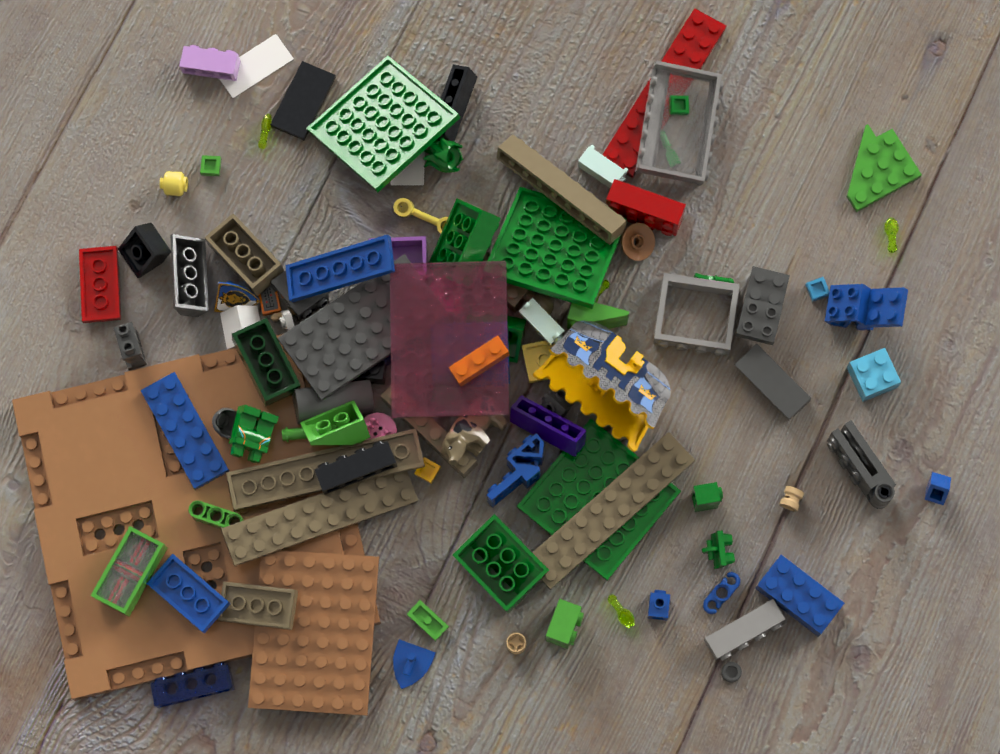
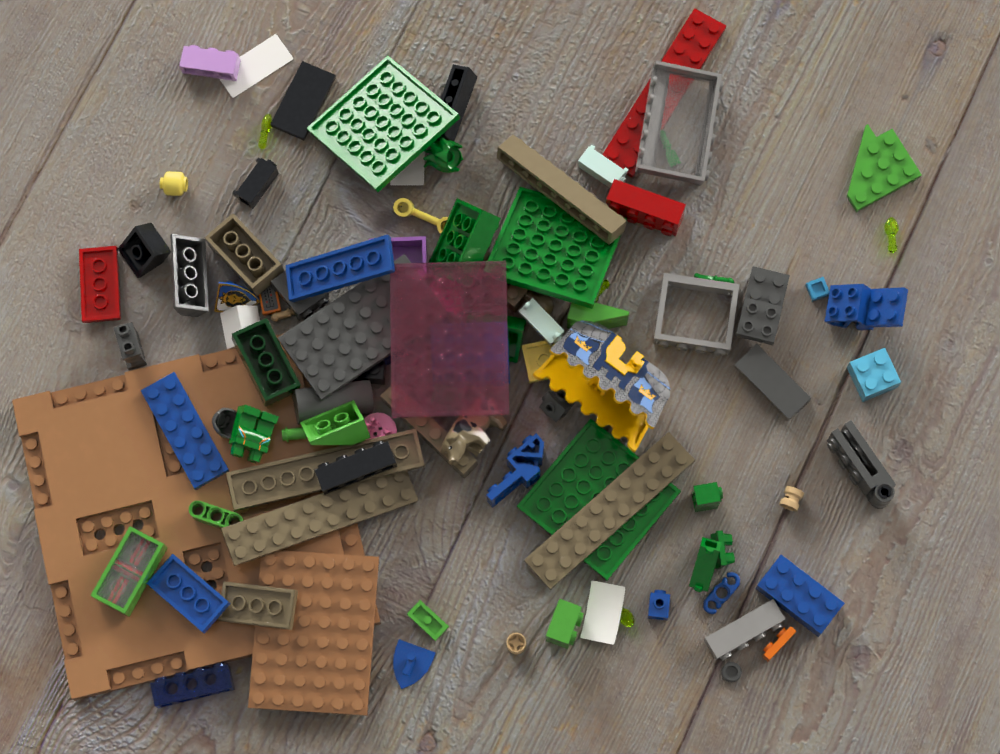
(210, 165): bright green plate -> none
(257, 182): none -> black brick
(286, 320): white plate -> none
(428, 472): yellow plate -> none
(479, 361): orange brick -> none
(501, 563): green slope -> none
(548, 425): dark purple brick -> none
(603, 612): none -> white sticker
(644, 241): medium nougat dish -> none
(679, 105): green tile -> none
(705, 564): none -> green brick
(771, 649): none -> orange plate
(937, 488): blue brick -> none

